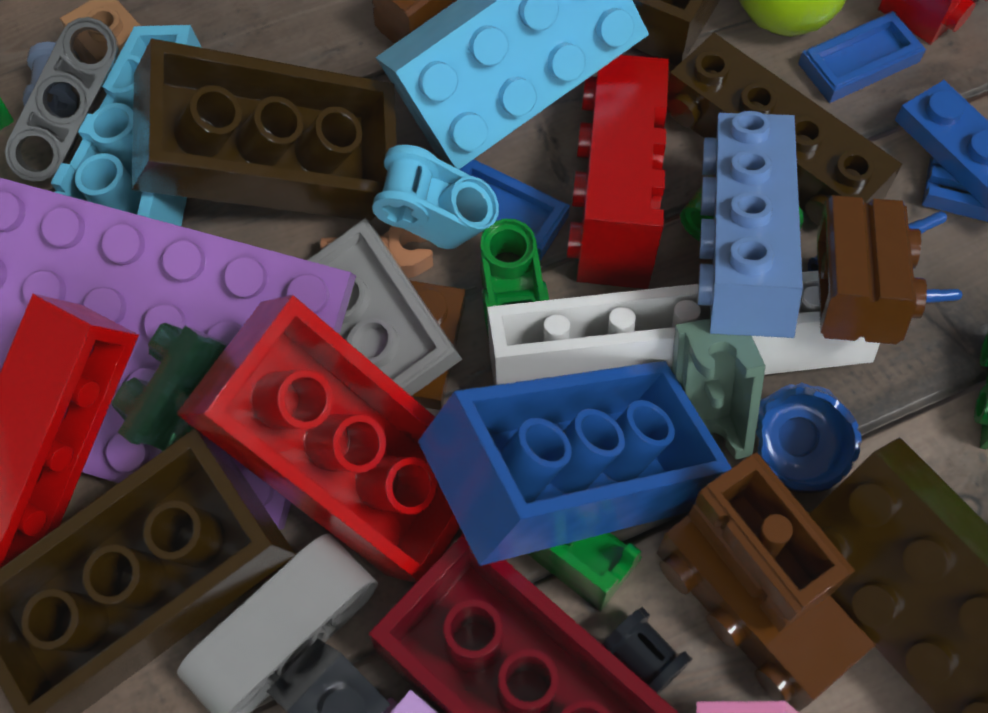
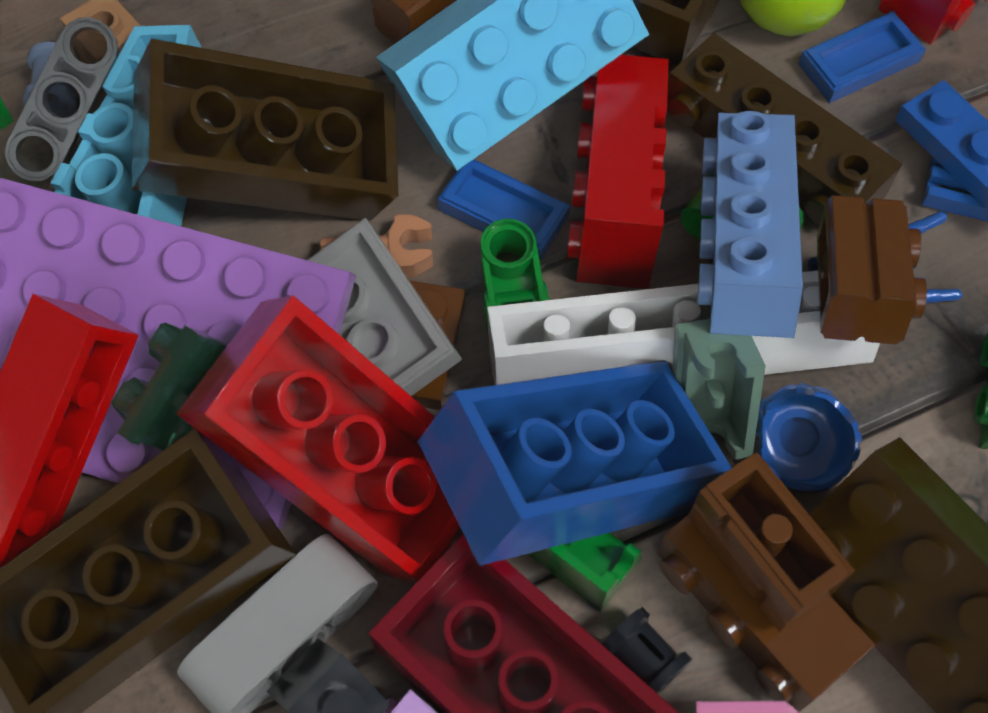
(433, 199): medium azure piece -> none

